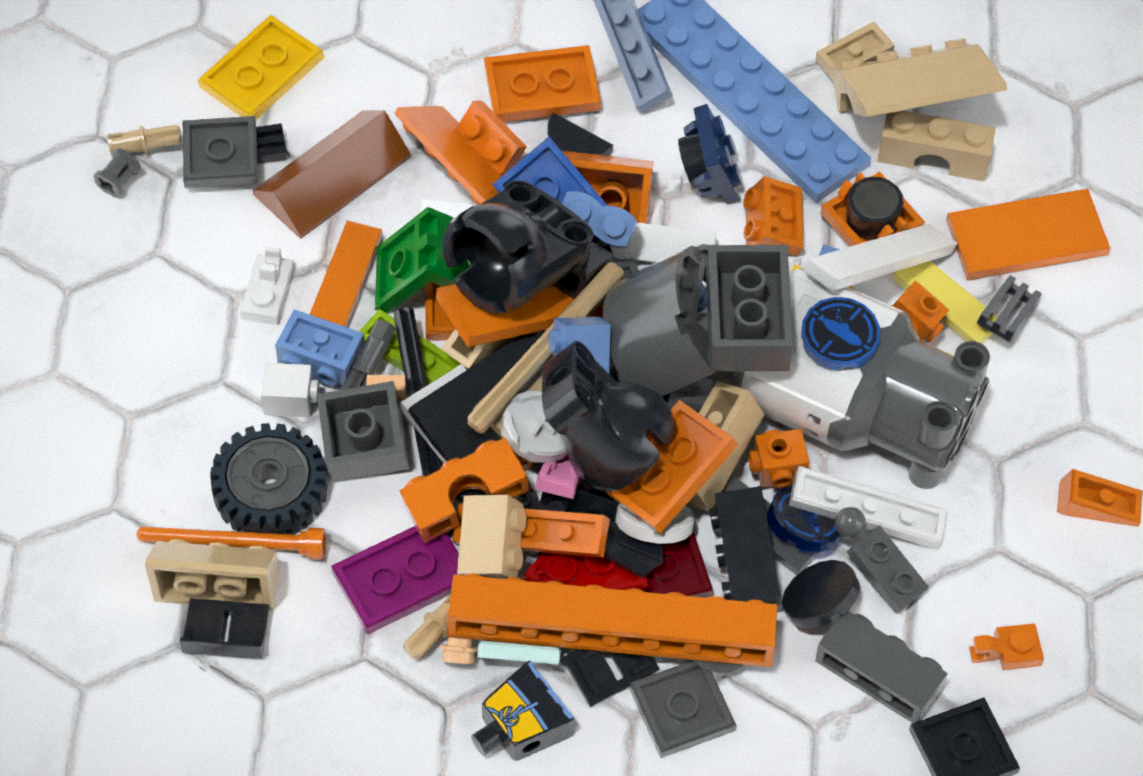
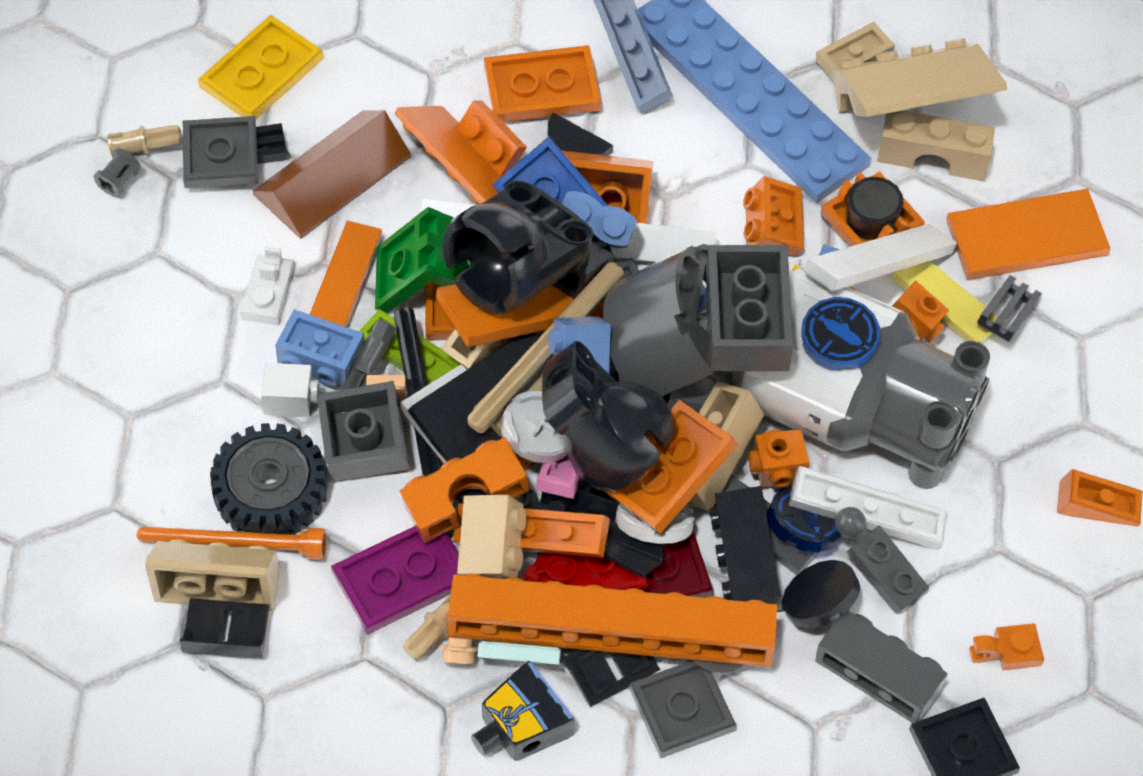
(708, 156): dark blue piece -> none

